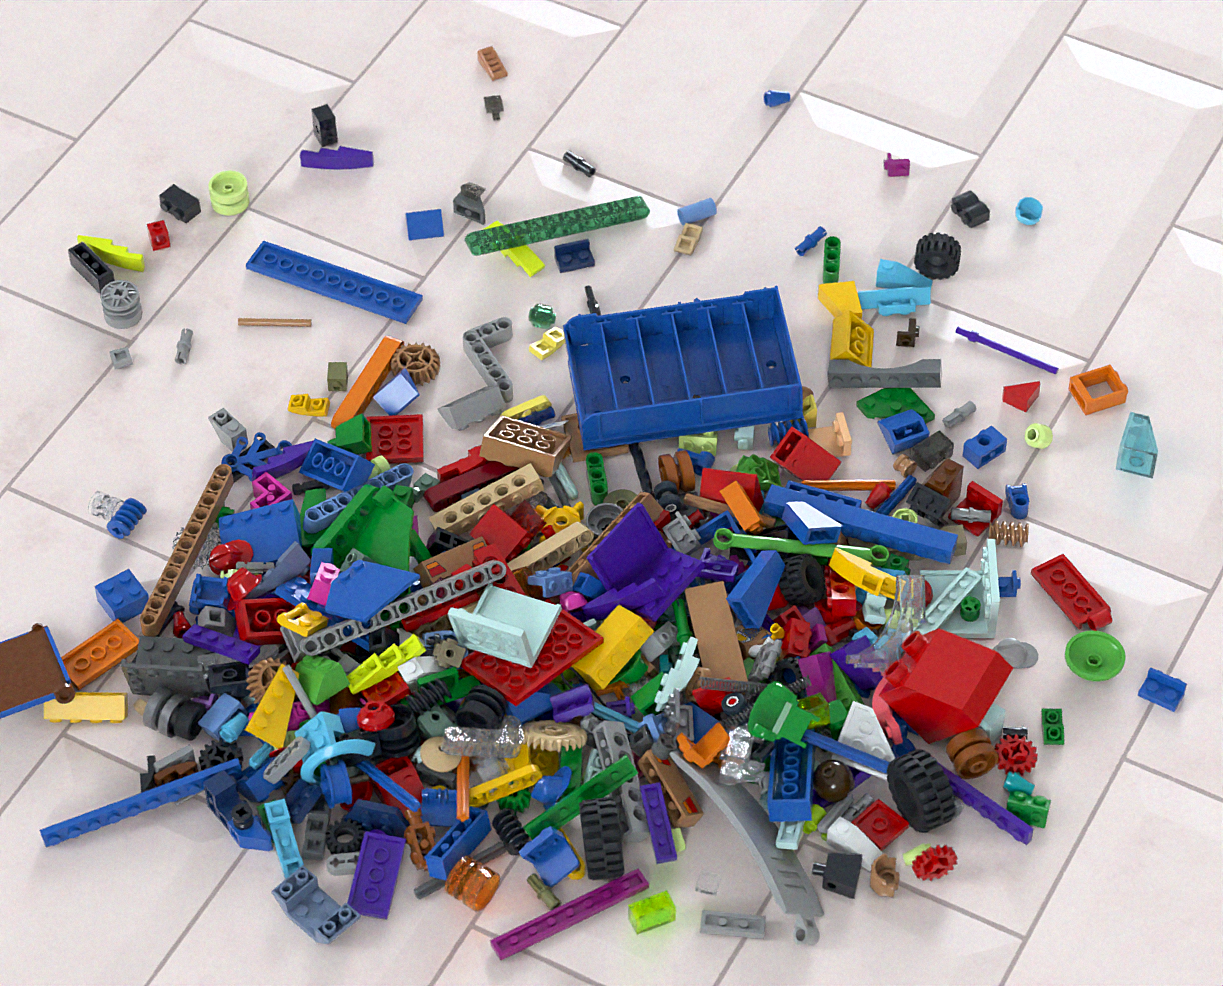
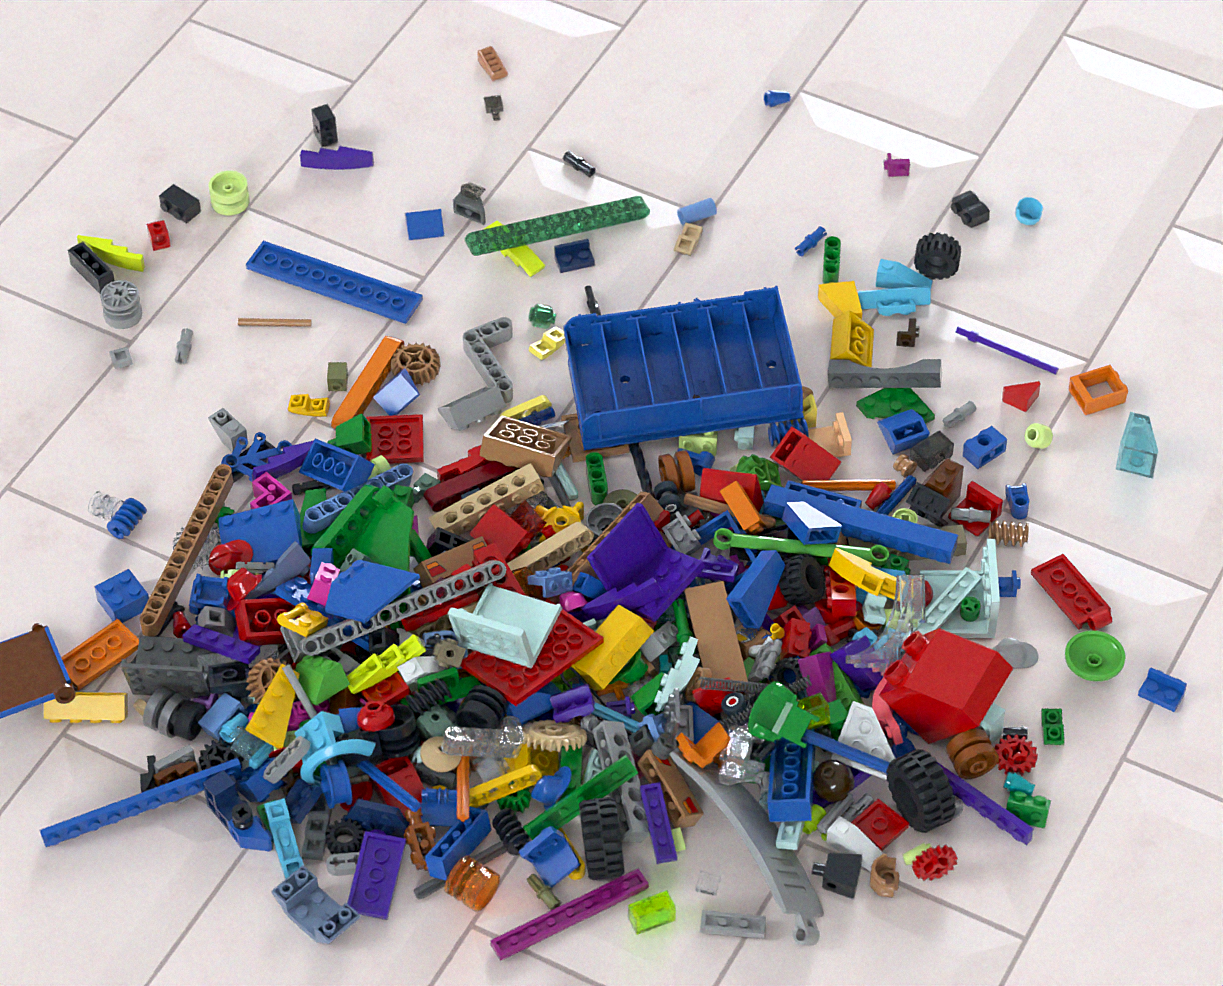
(245, 742): none -> clear light blue hair

